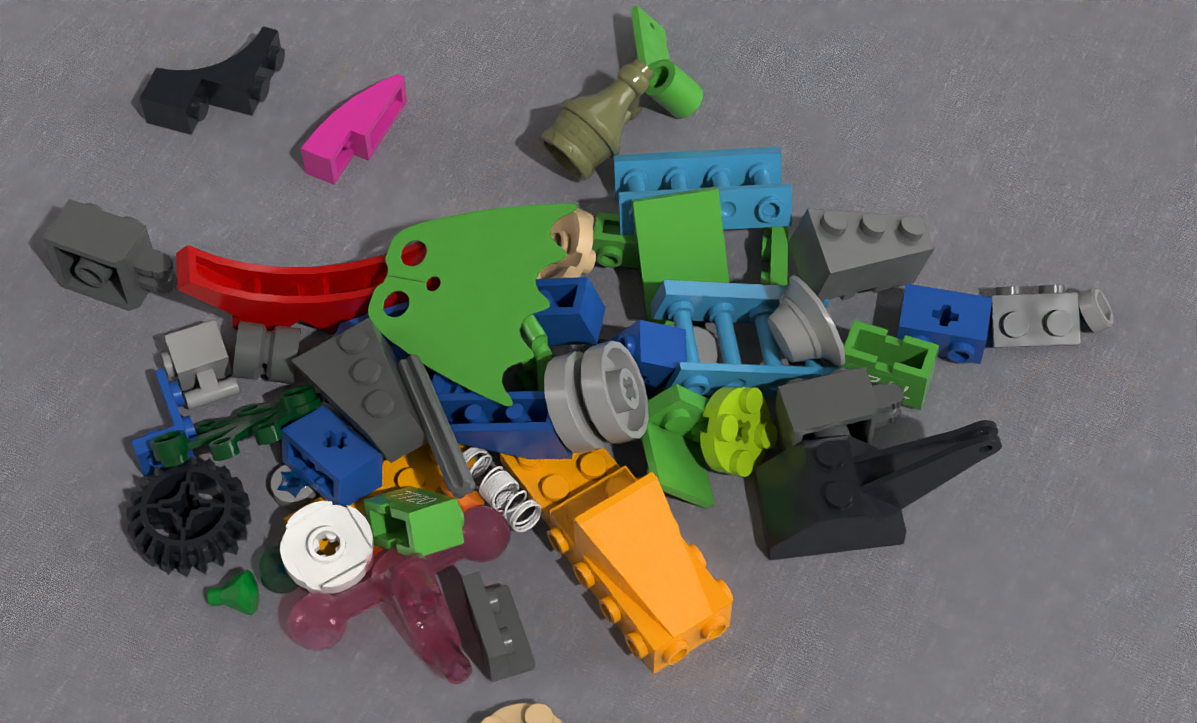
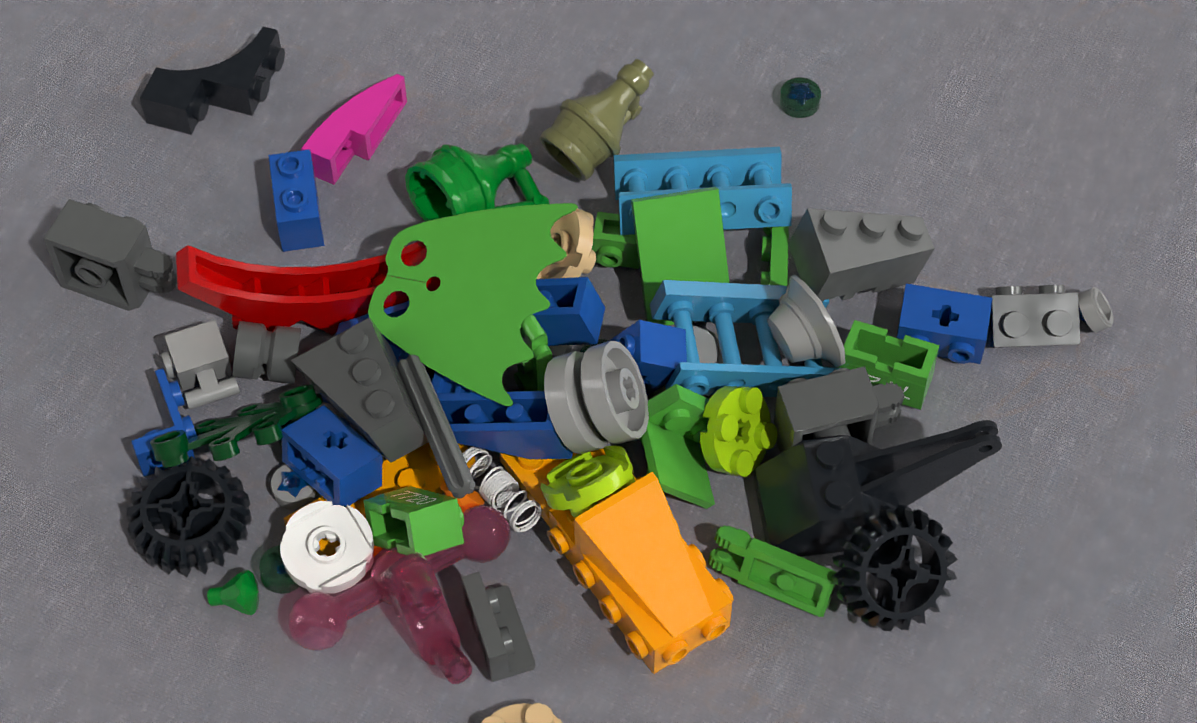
(296, 200): none -> blue brick
(466, 182): none -> green piece
(585, 480): none -> lime plate
(670, 84): bright green door -> none
(772, 570): none -> bright green hinge
(800, 97): none -> clear green tile
(902, 583): none -> black gear

